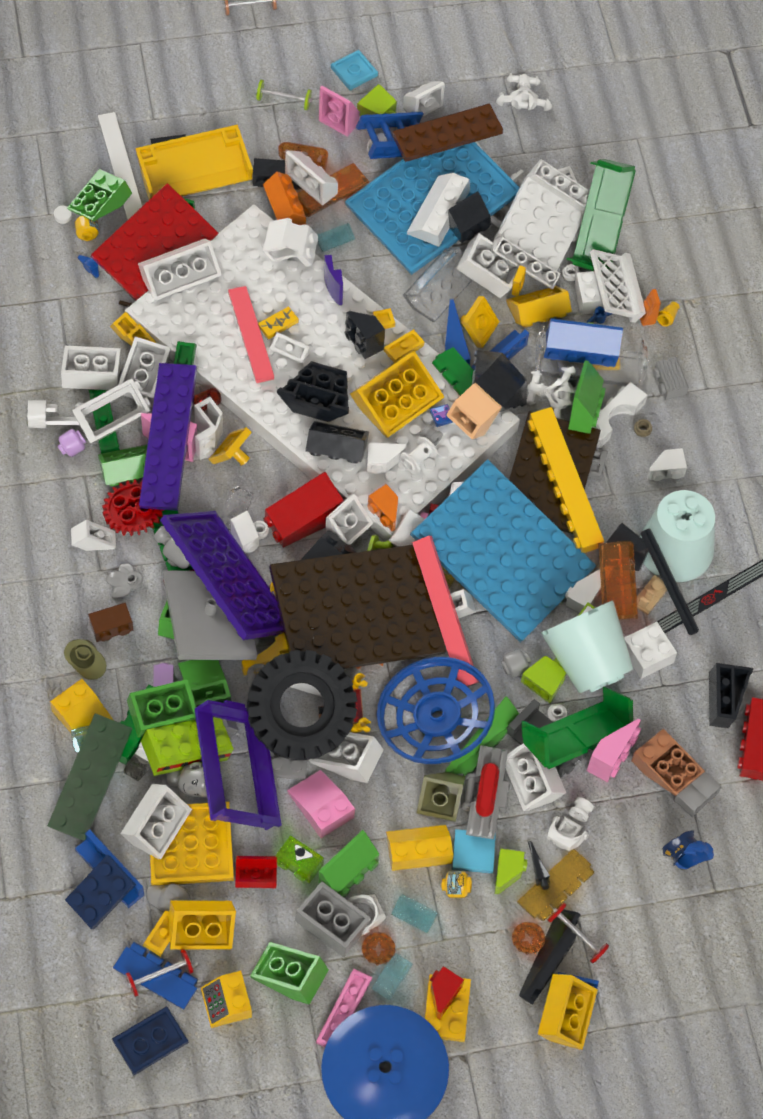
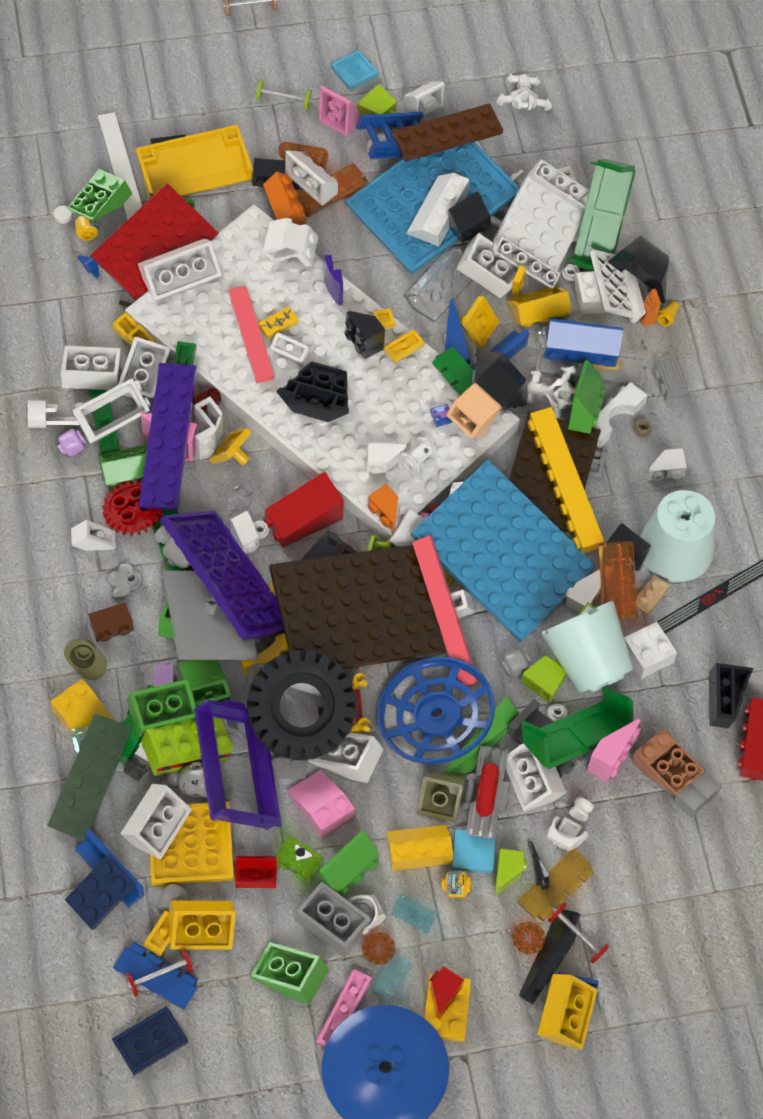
(226, 999): yellow slope -> none
(335, 237): clear light blue slope -> none
(337, 442): black slope -> none
(348, 520): white slope -> none
(397, 394): yellow slope -> none
(431, 434): light grey wheel -> none
(599, 316): blue piece -> none
(645, 263): none -> black wedge
(669, 581): black axle -> none
(687, 851): piece -> none

